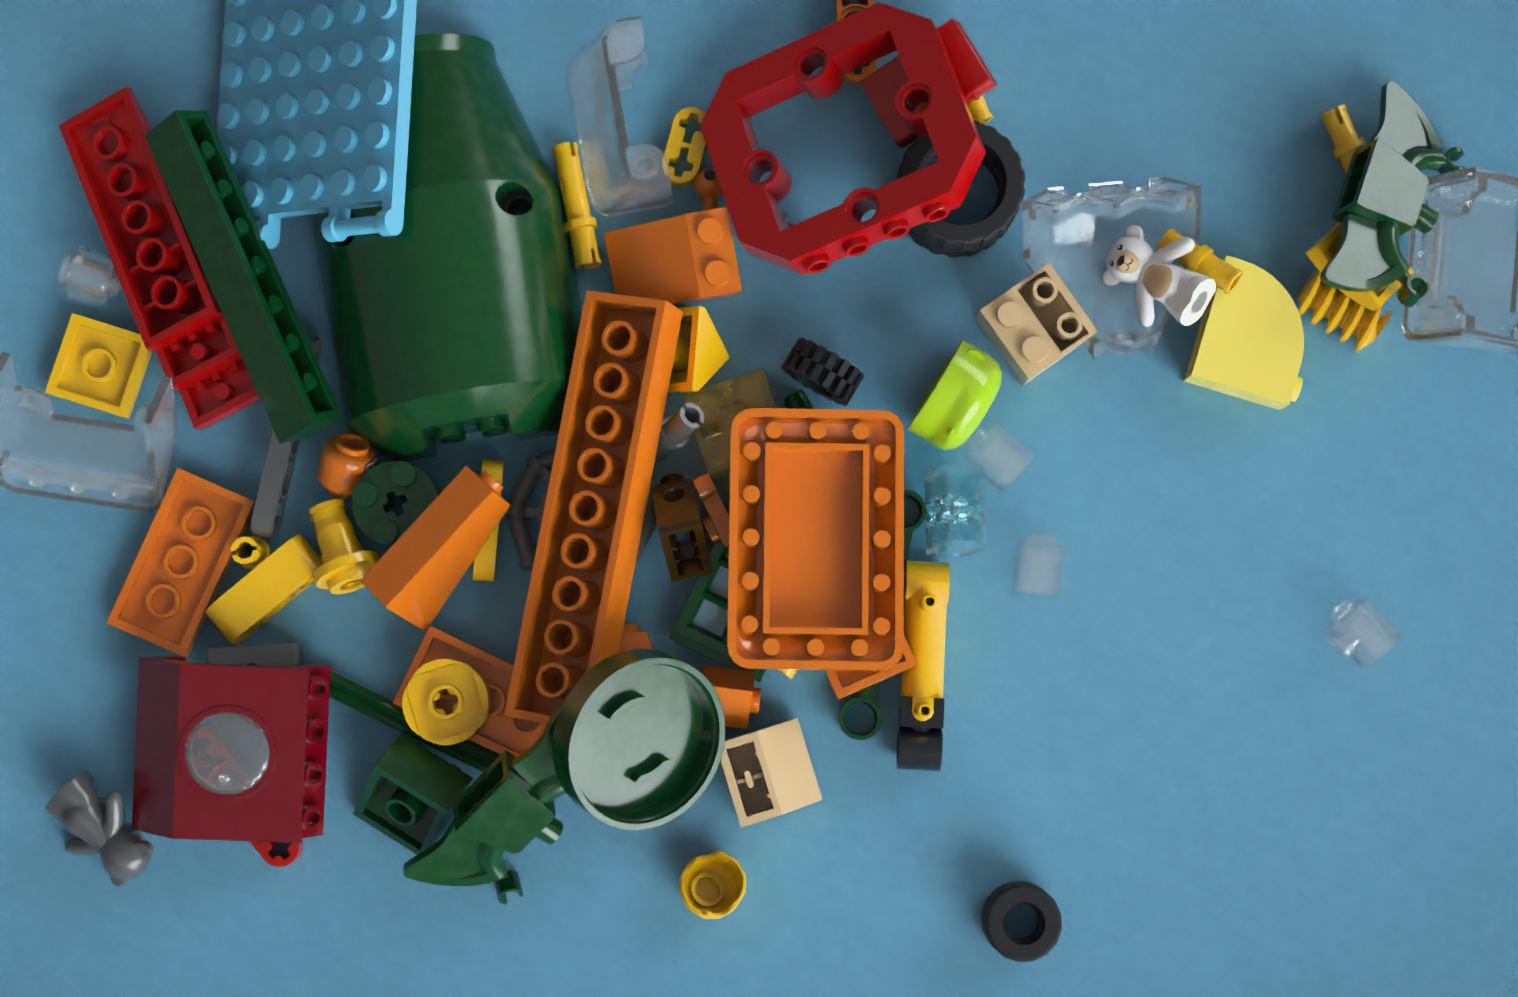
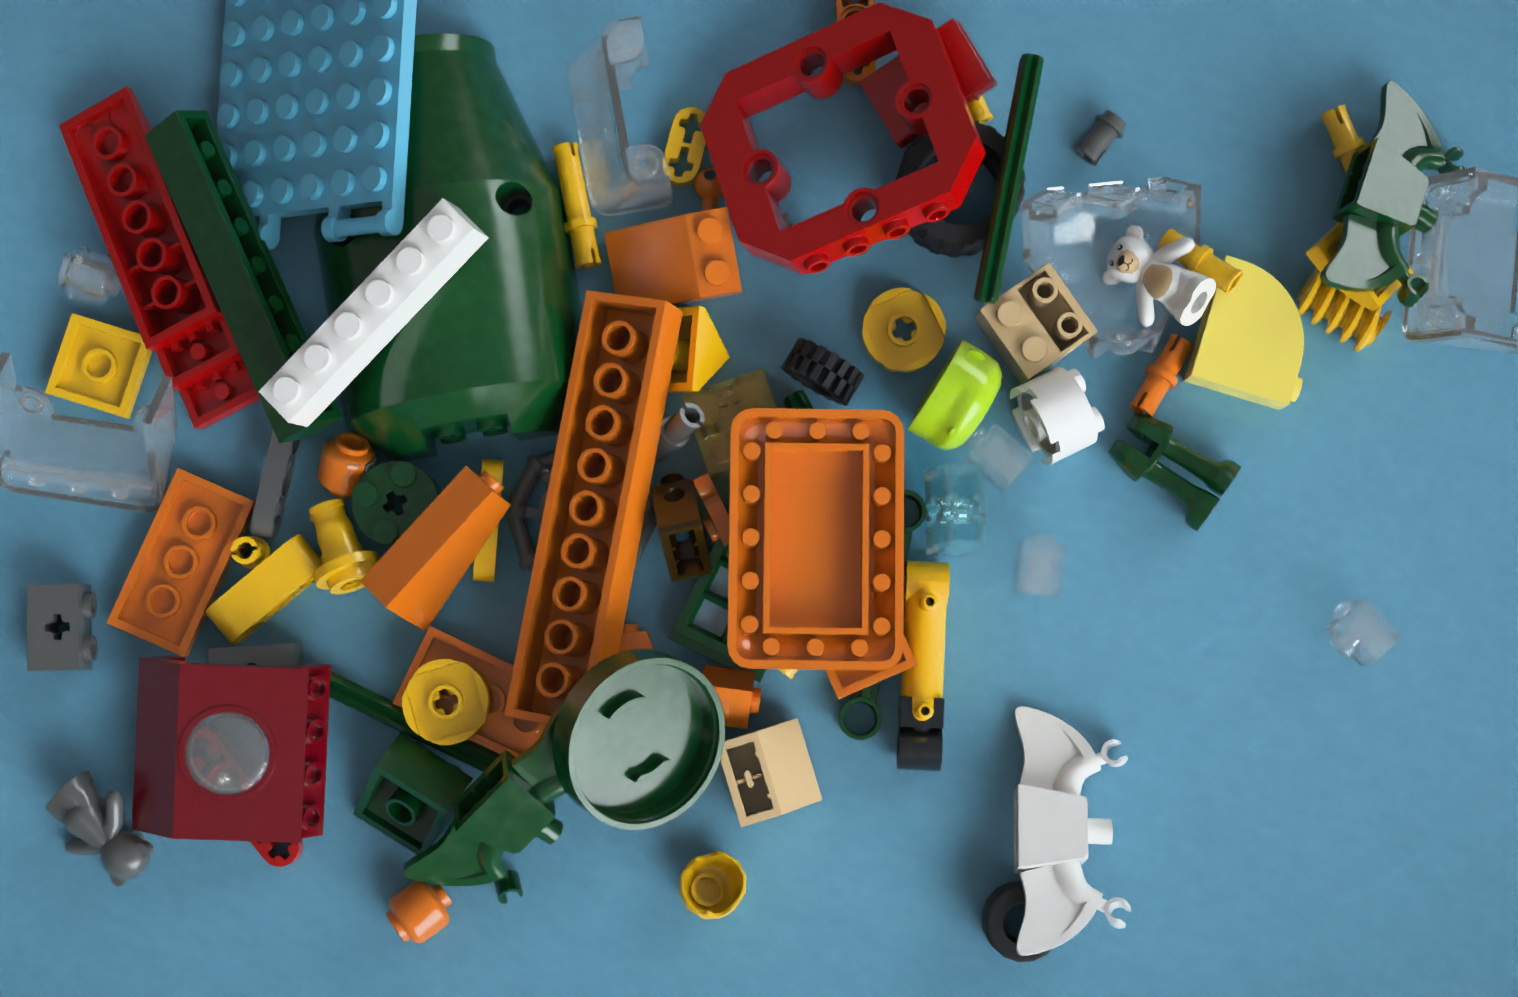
(54, 605): none -> dark grey brick
(373, 314): none -> white brick
(419, 911): none -> orange head
(911, 307): none -> yellow plate
(1008, 178): none -> dark green axle
(1055, 832): none -> white torso
(1056, 414): none -> white brick
(1101, 136): none -> dark grey pin
(1157, 435): none -> dark green piece
(1161, 376): none -> orange pin

